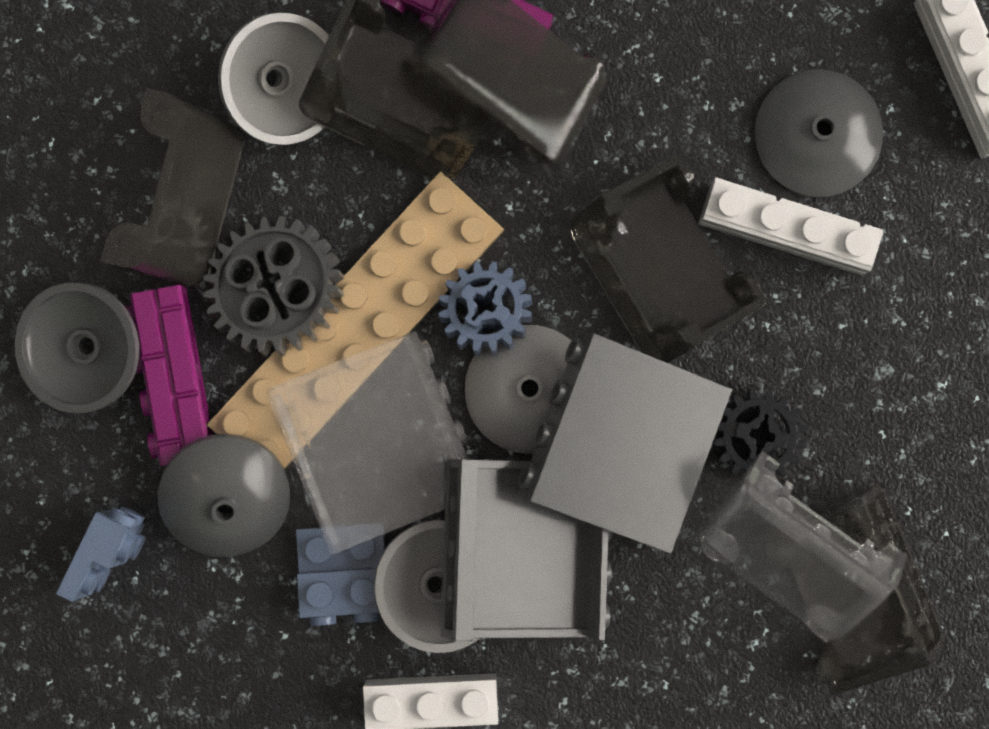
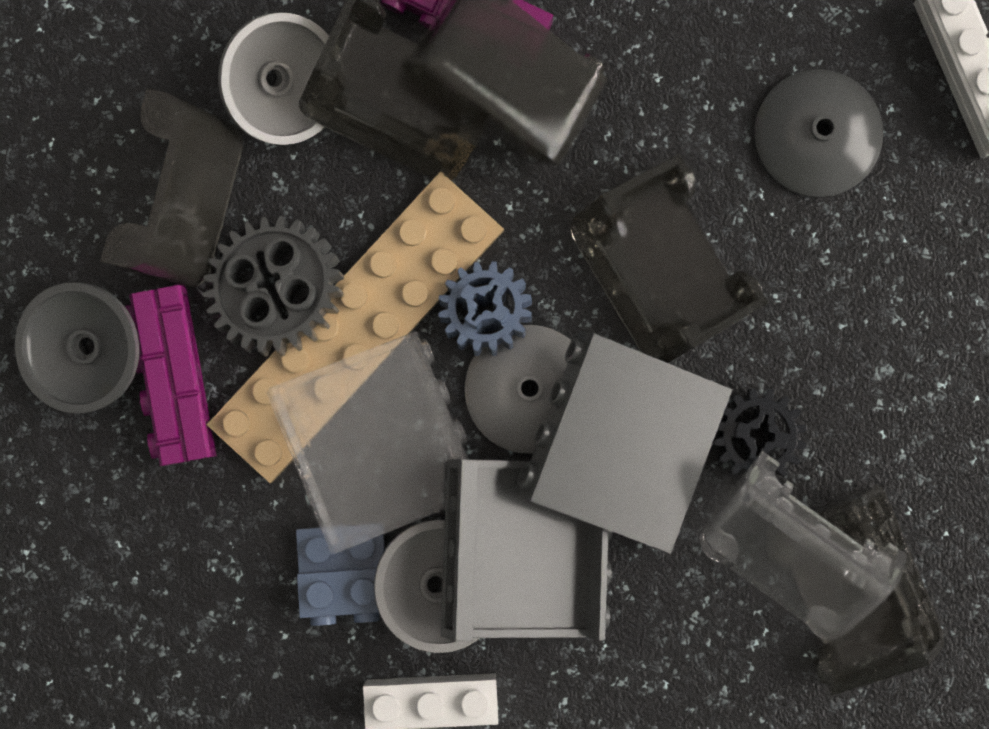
(106, 544): sand blue plate -> none
(217, 473): dark grey dish -> none
(790, 227): white brick -> none

